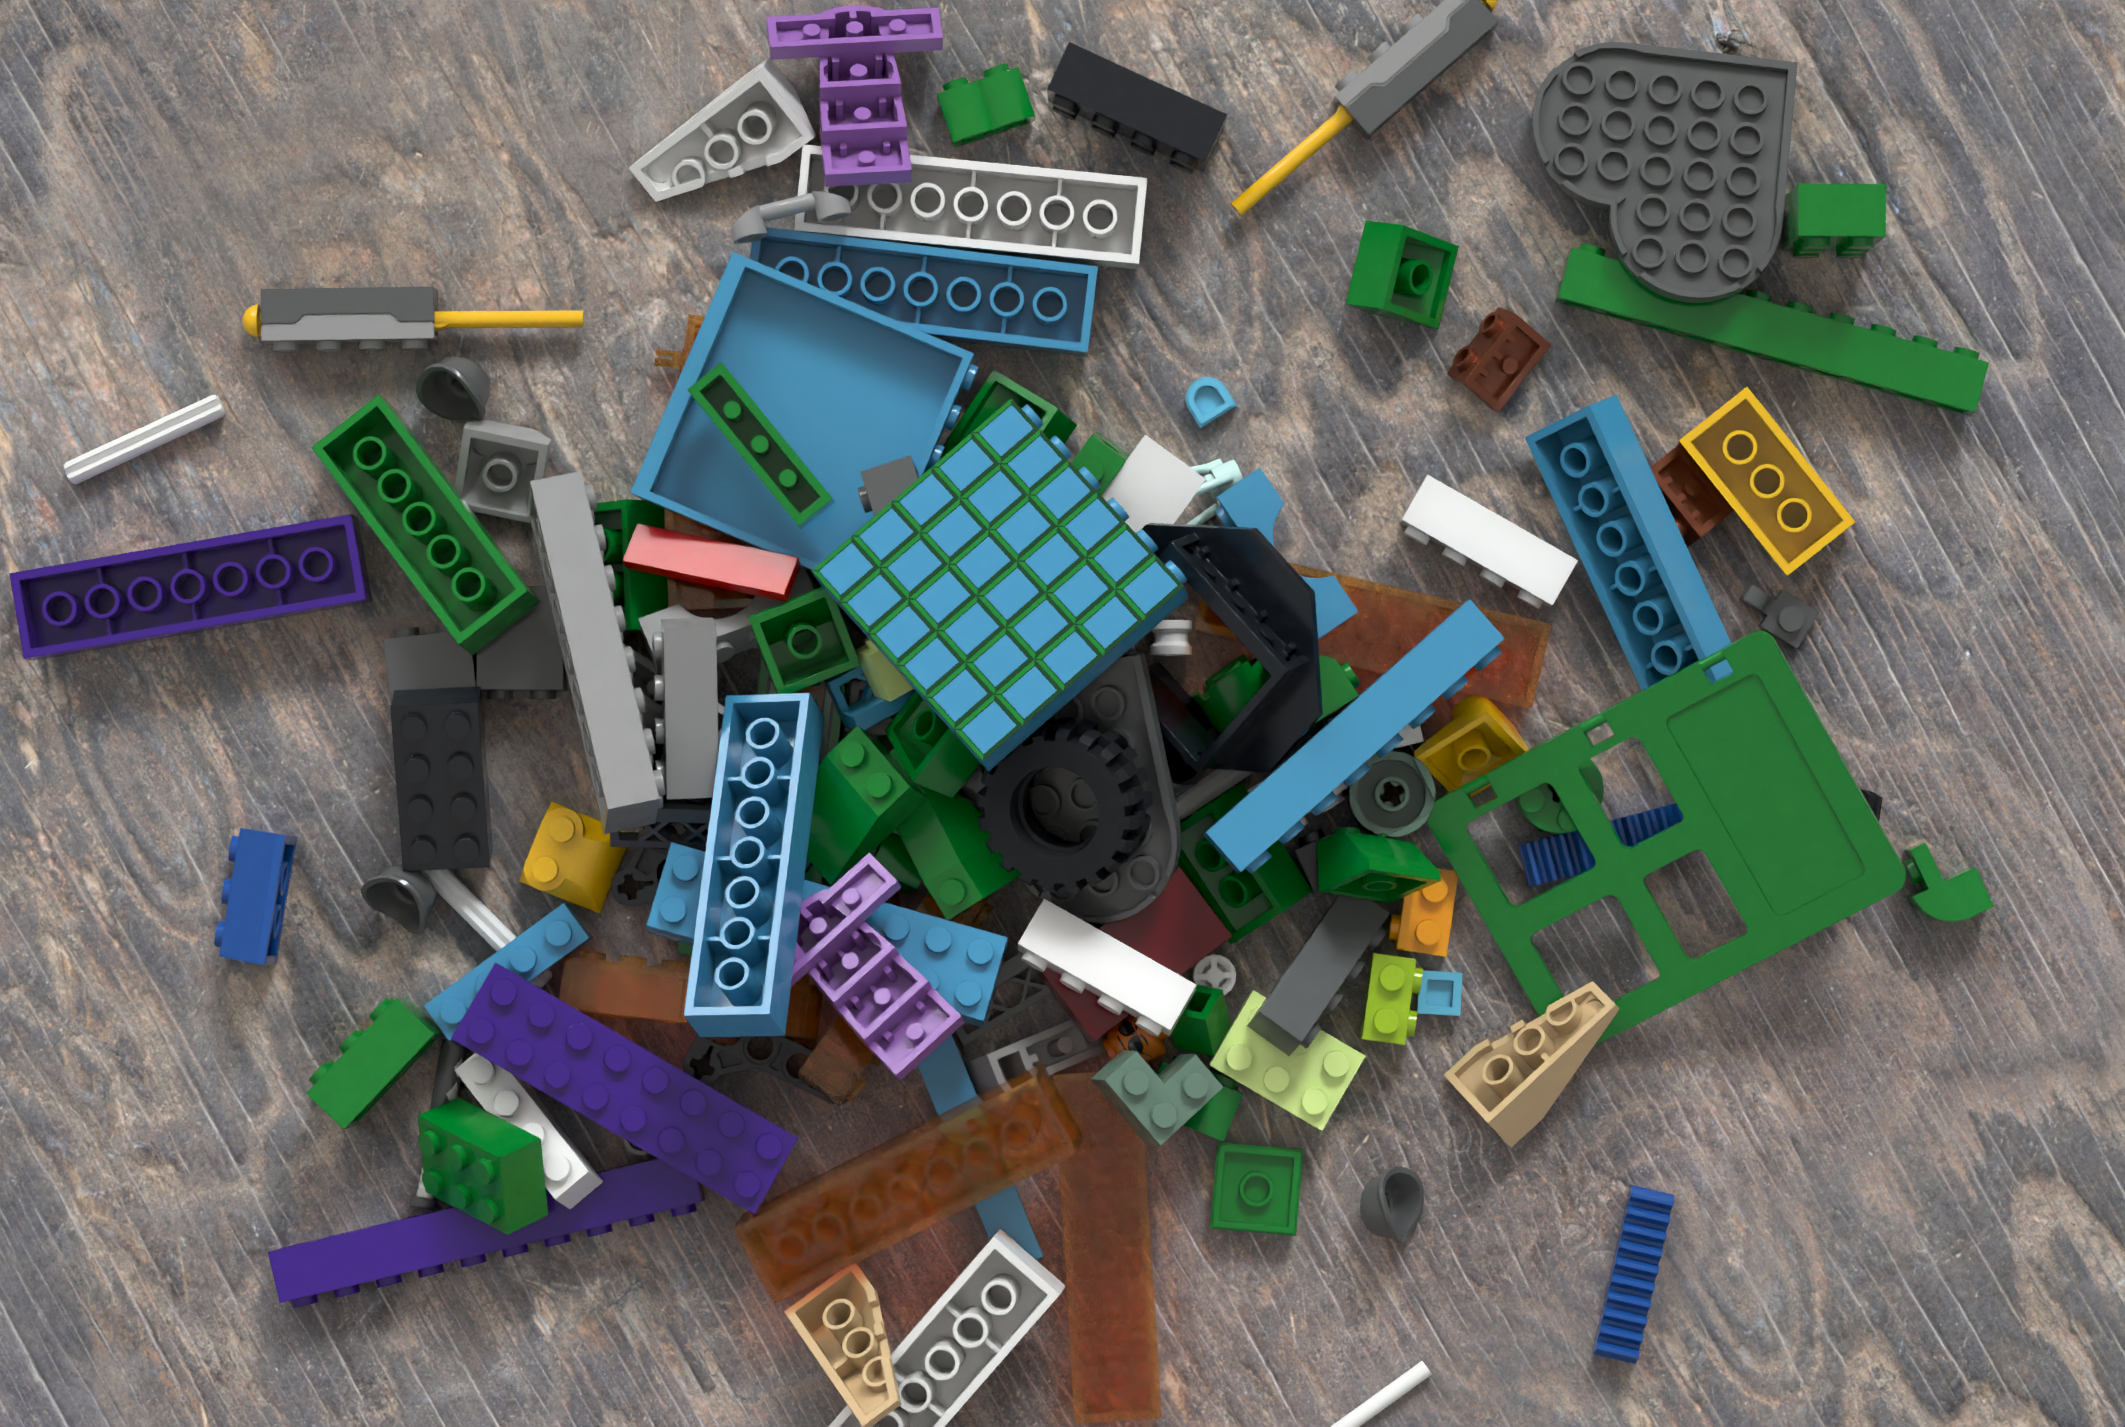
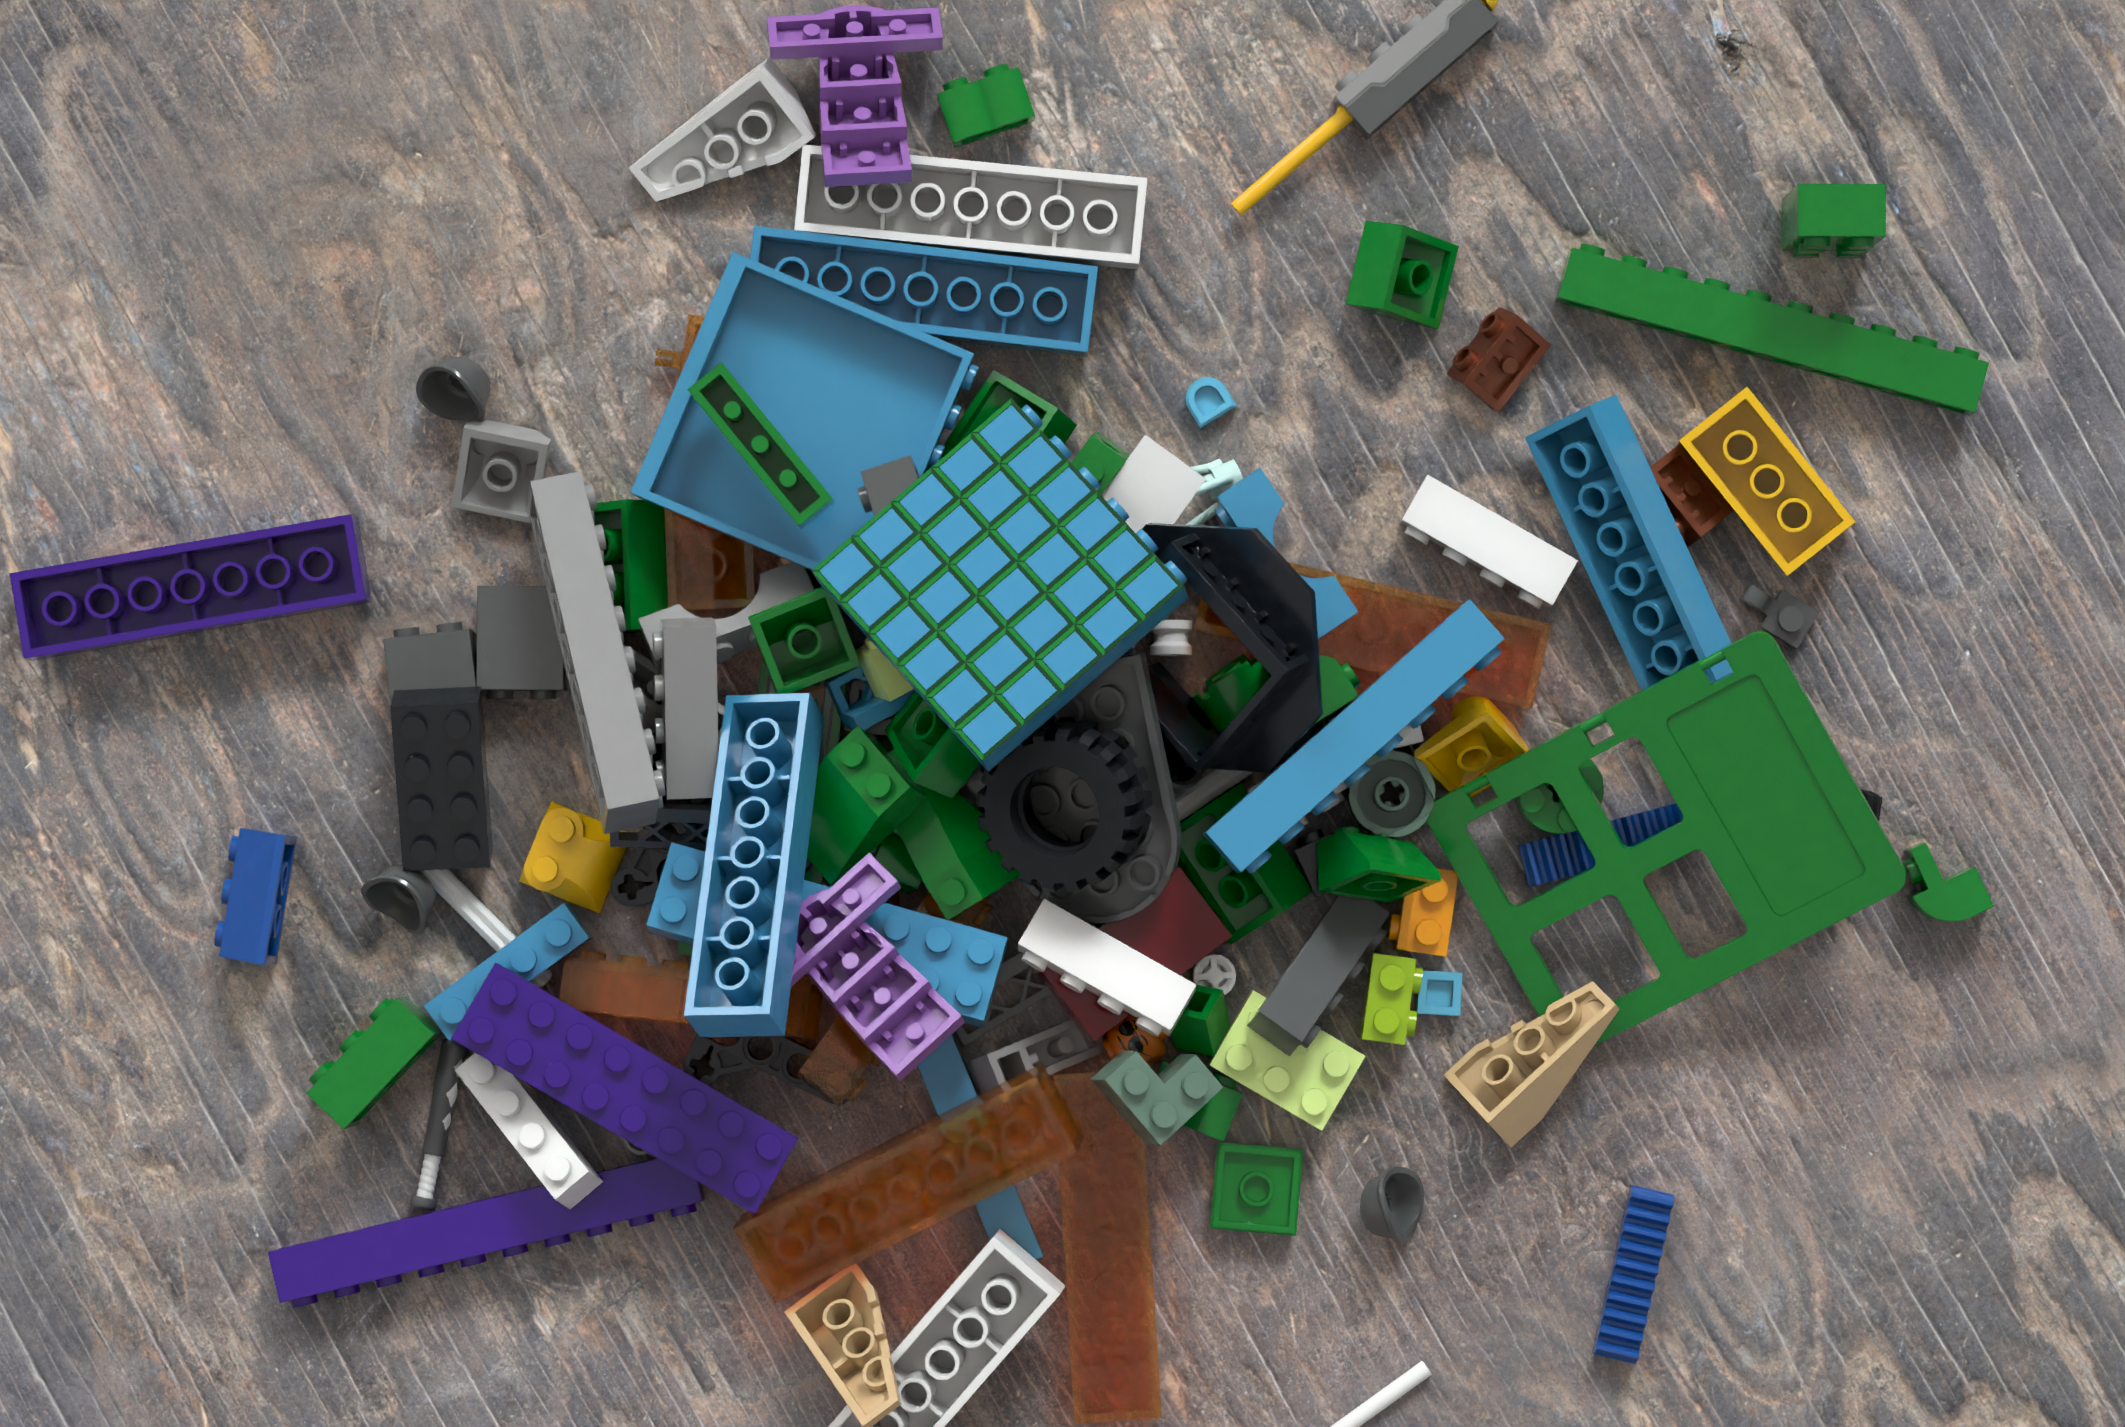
(144, 439): white axle -> none
(375, 318): piece -> none
(425, 524): green brick -> none
(482, 1165): green brick -> none
(712, 562): tile -> none
(752, 226): light grey bar -> none
(1136, 108): black brick -> none
(1680, 155): dark grey plate -> none

